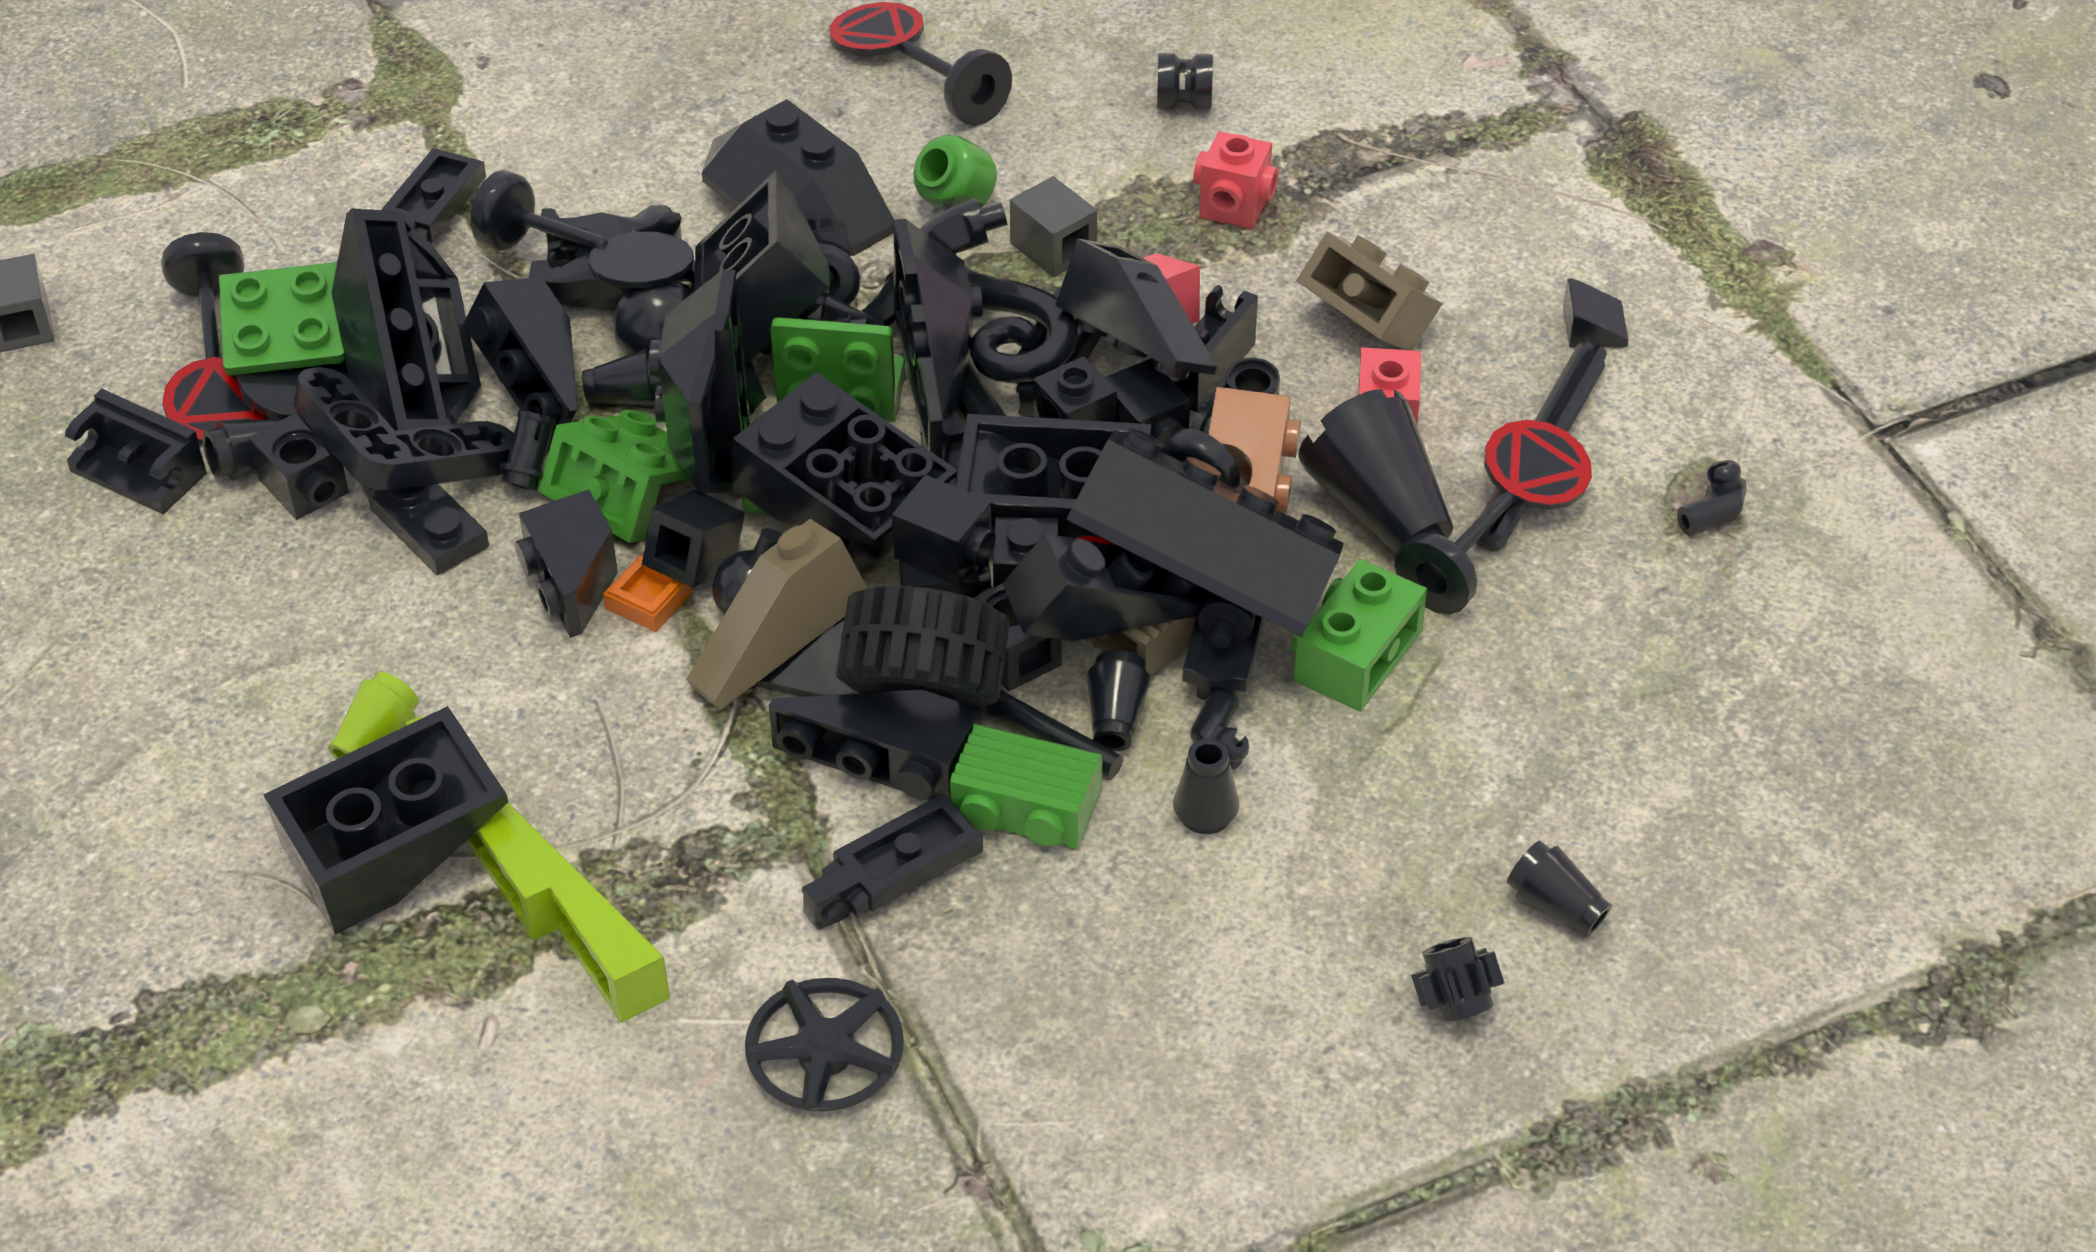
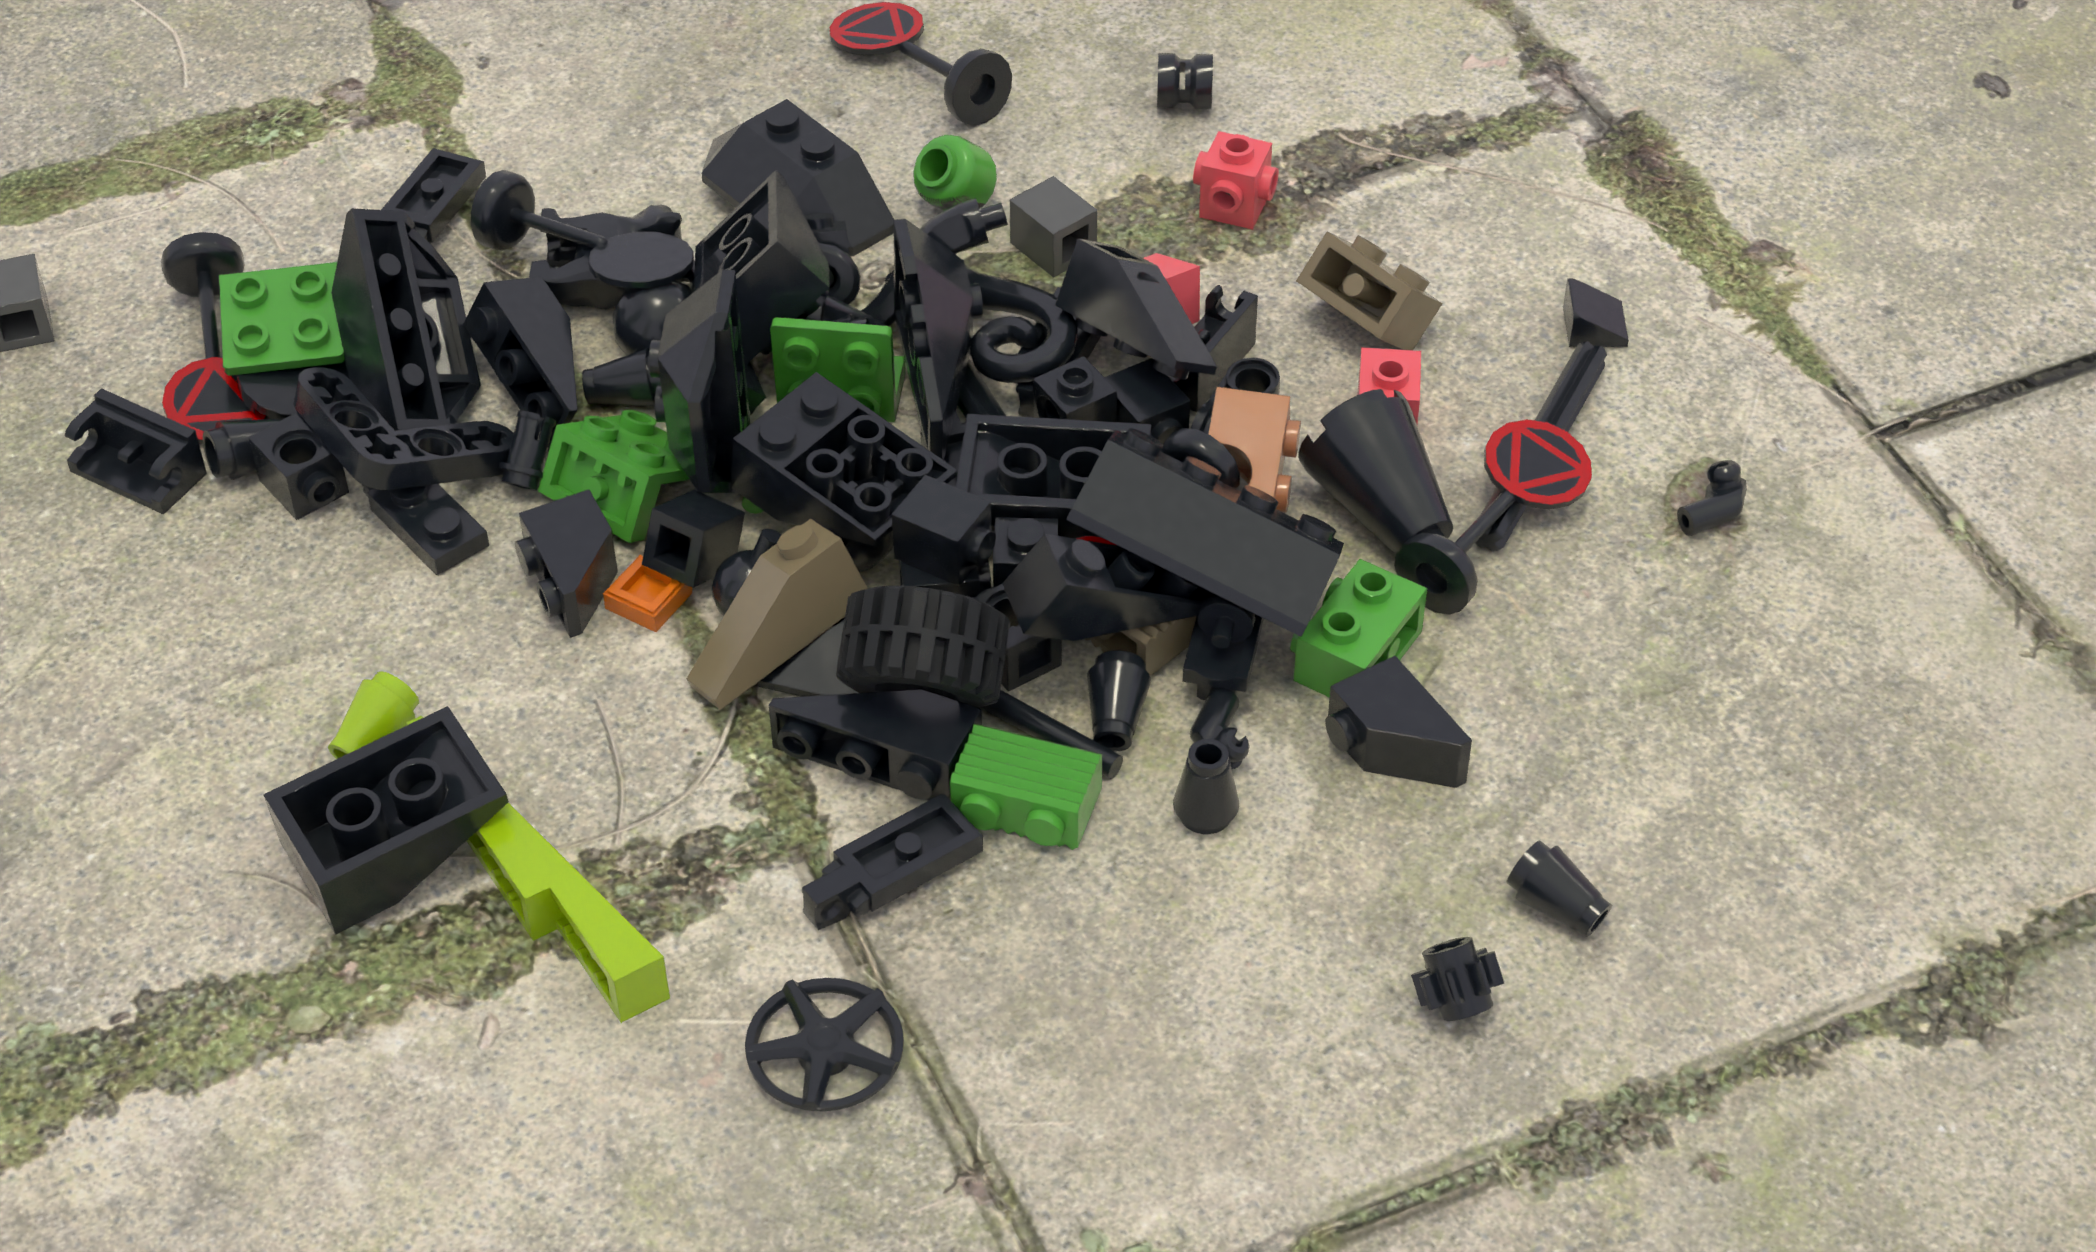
(1397, 727): none -> black slope

